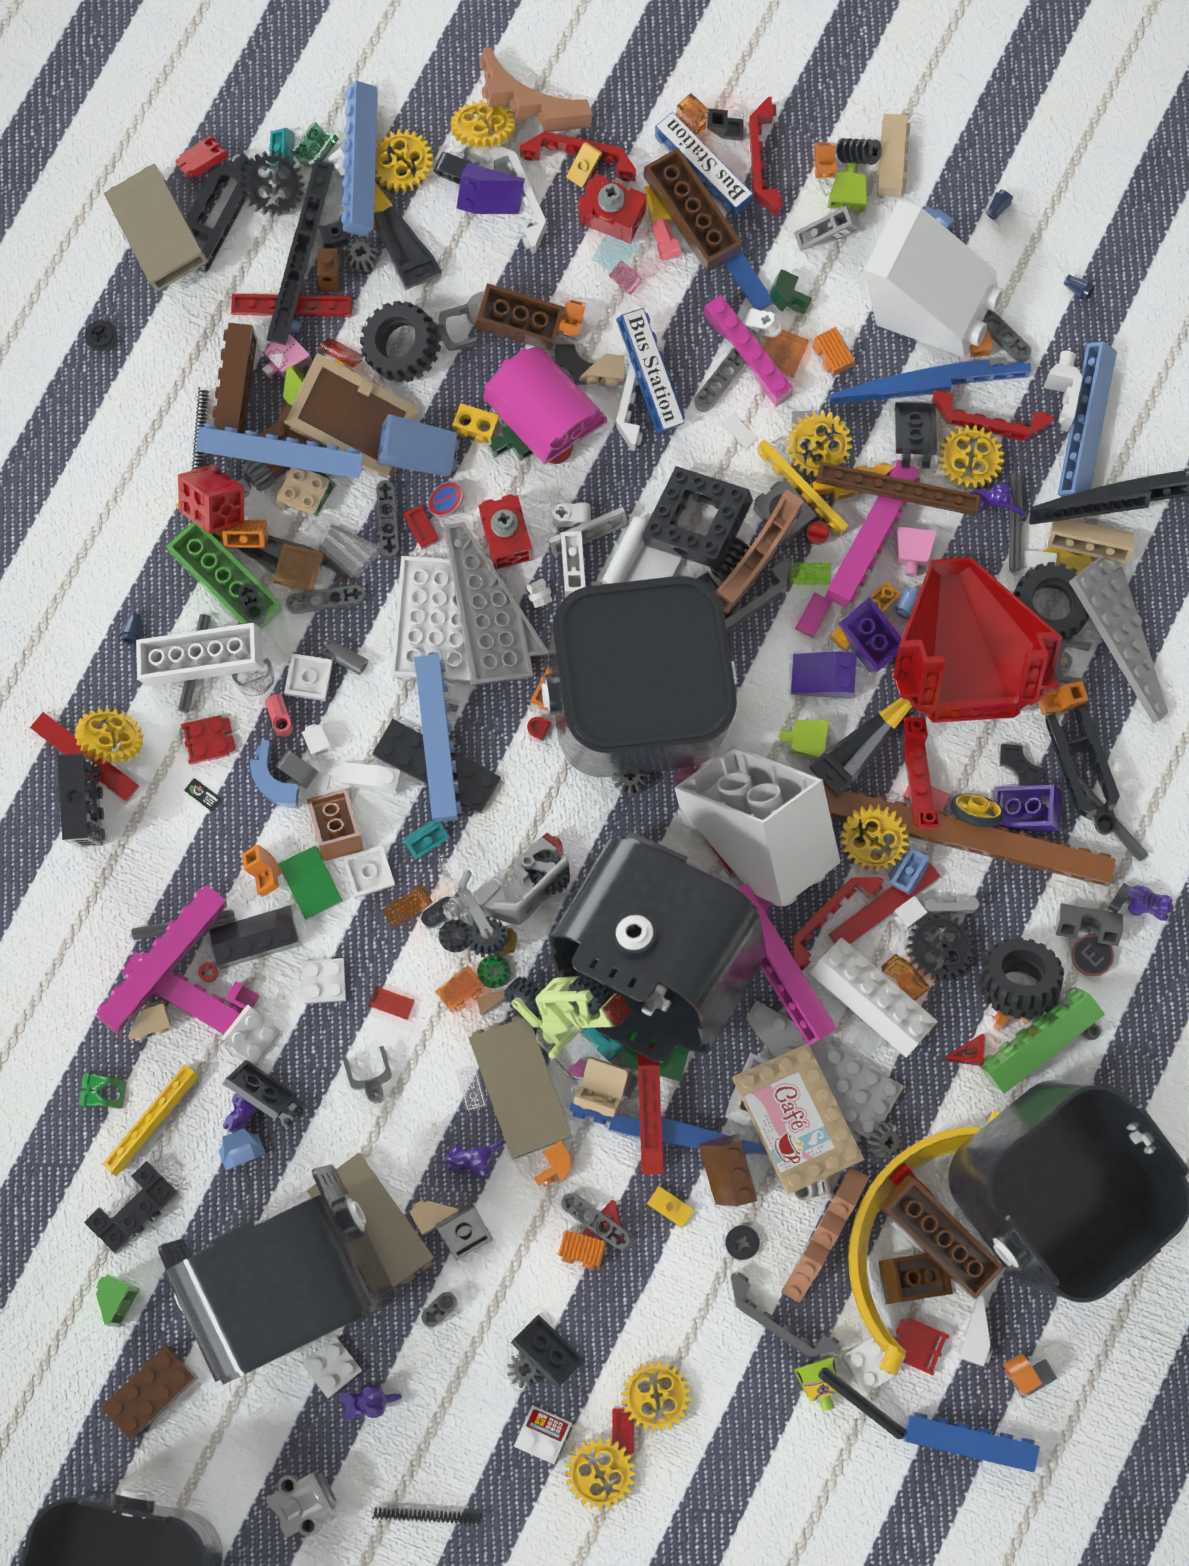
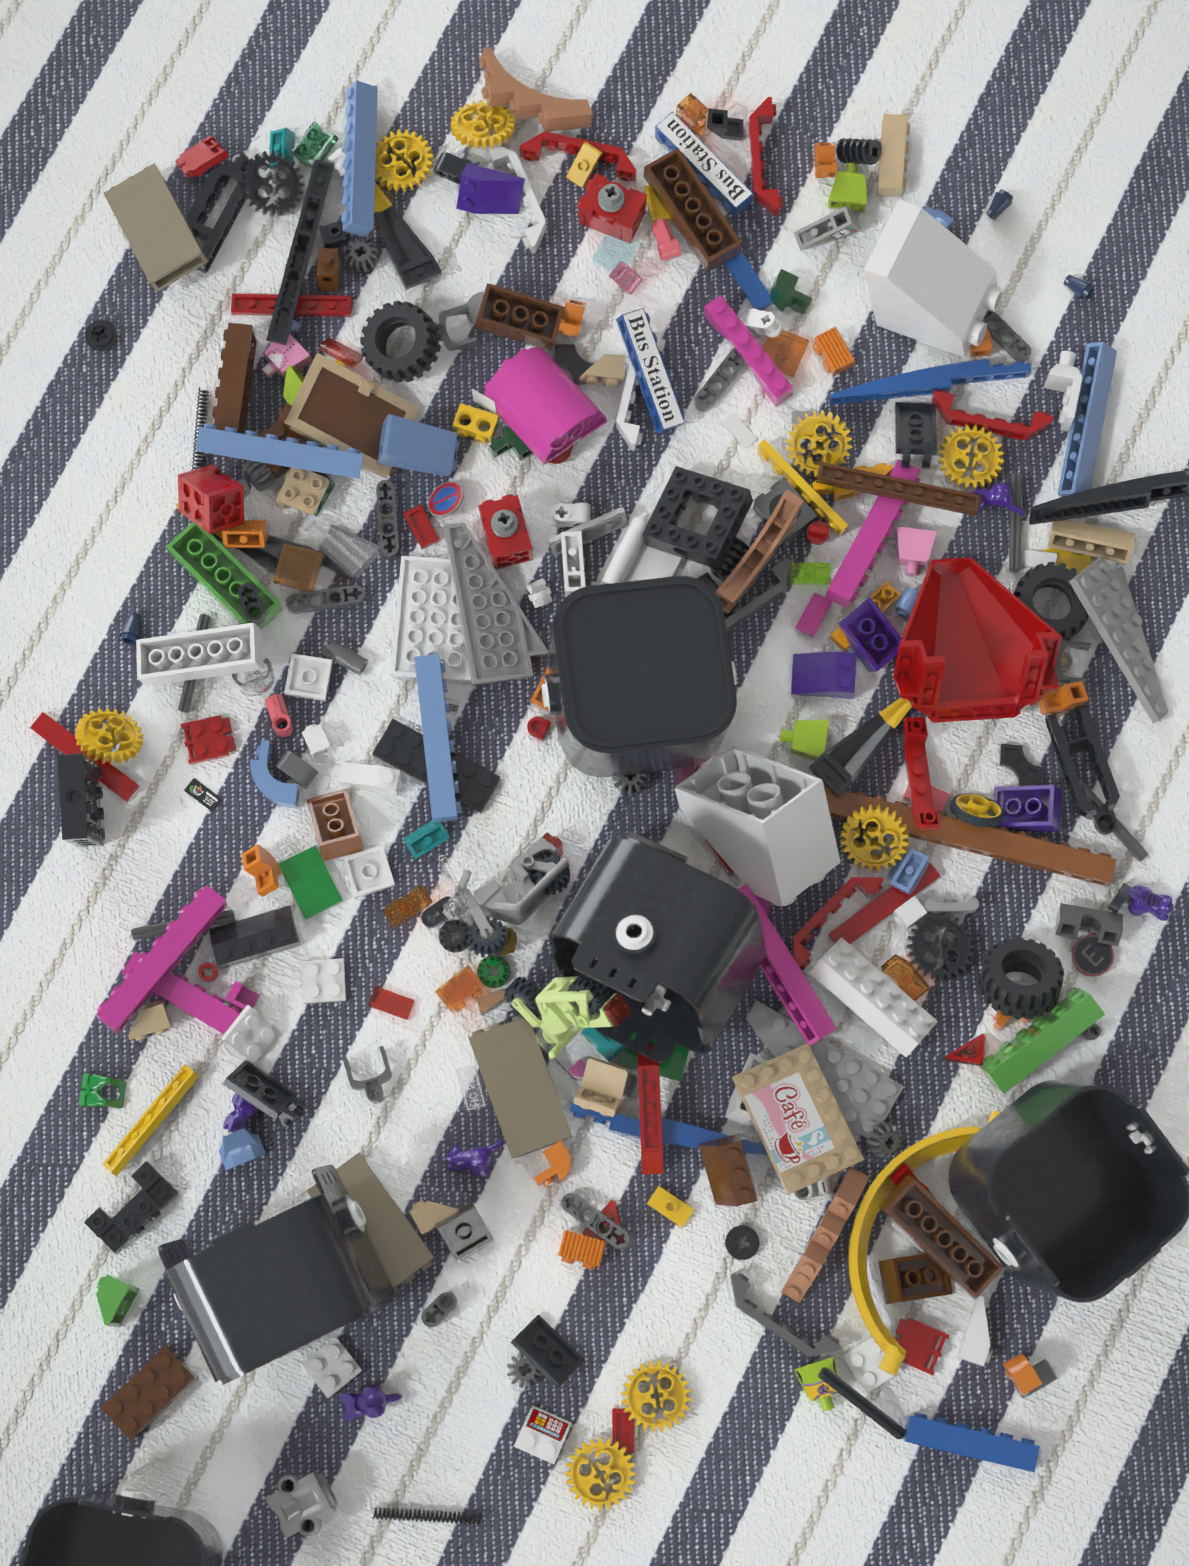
(484, 401): none -> white sticker

